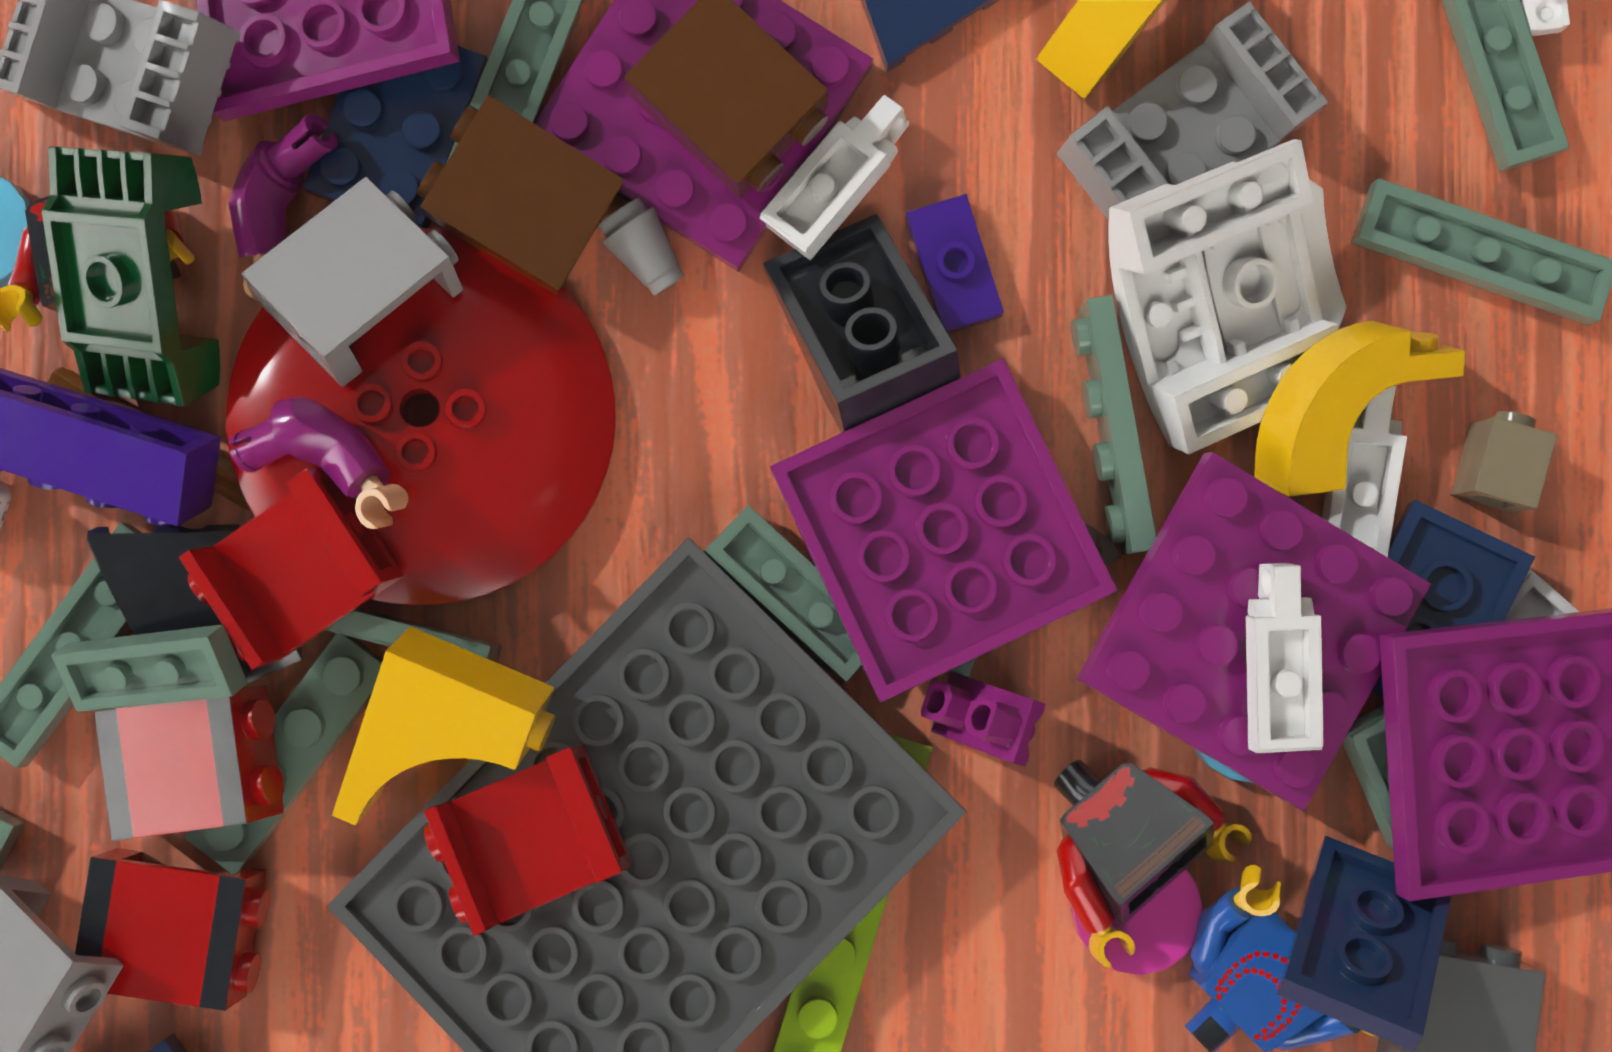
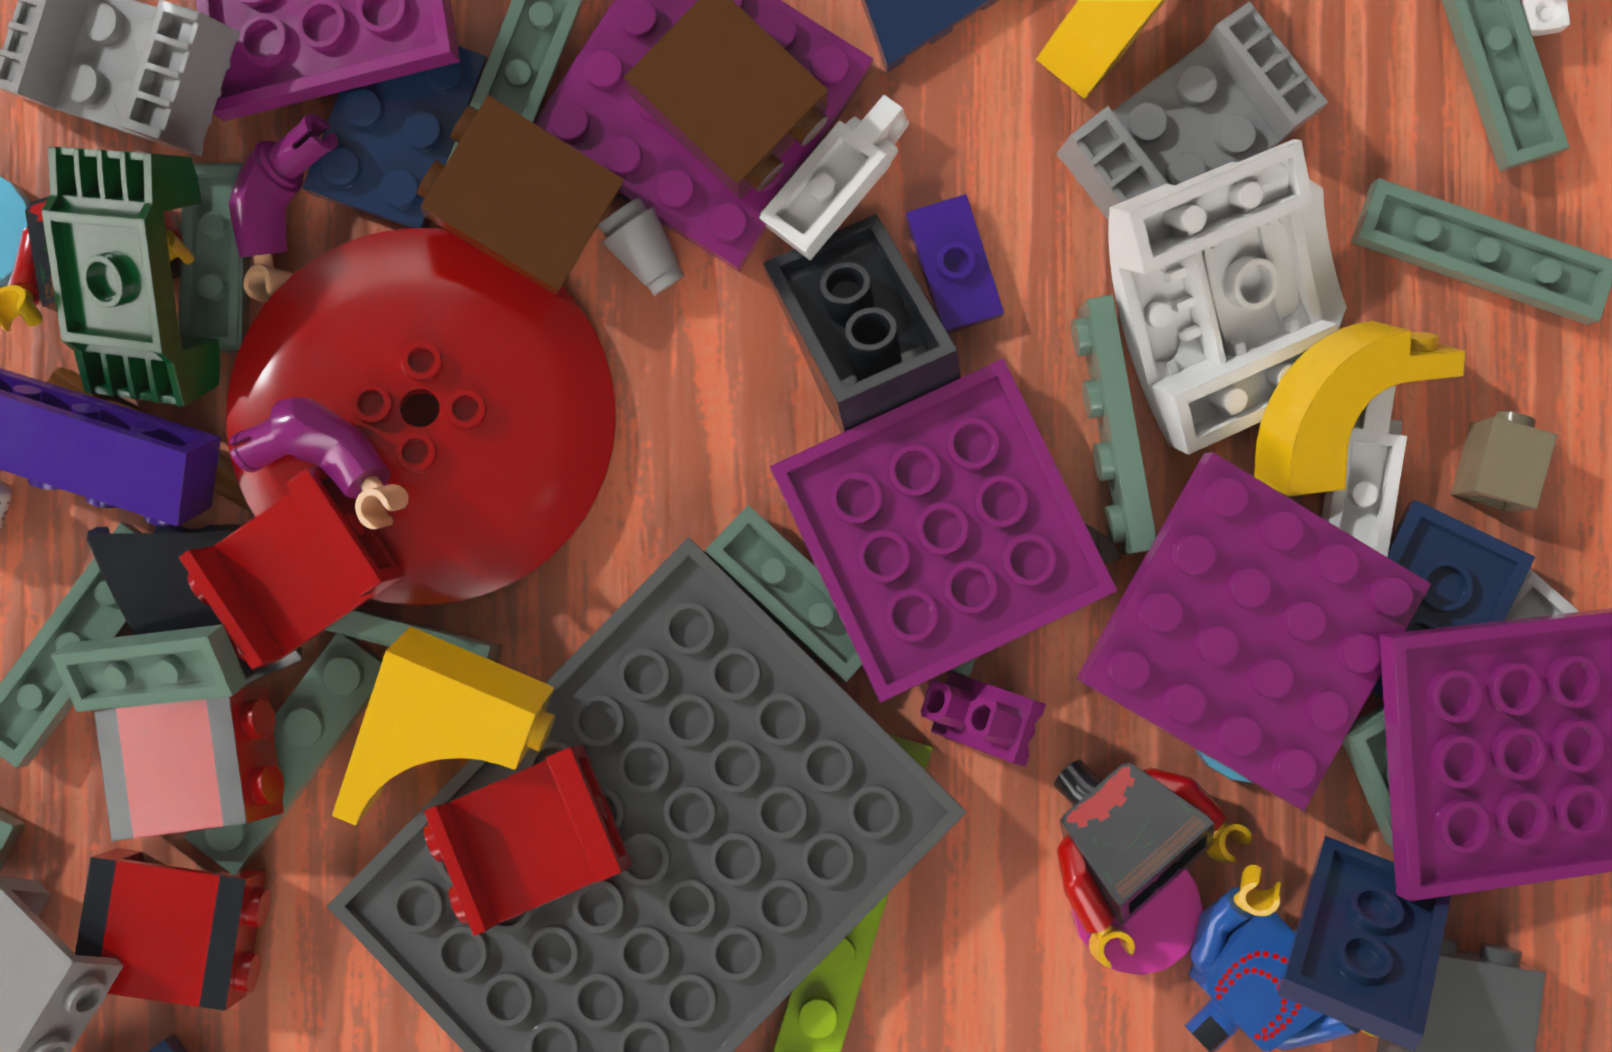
(212, 285): none -> sand green tile
(349, 273): light grey panel -> none
(1283, 665): white hinge -> none

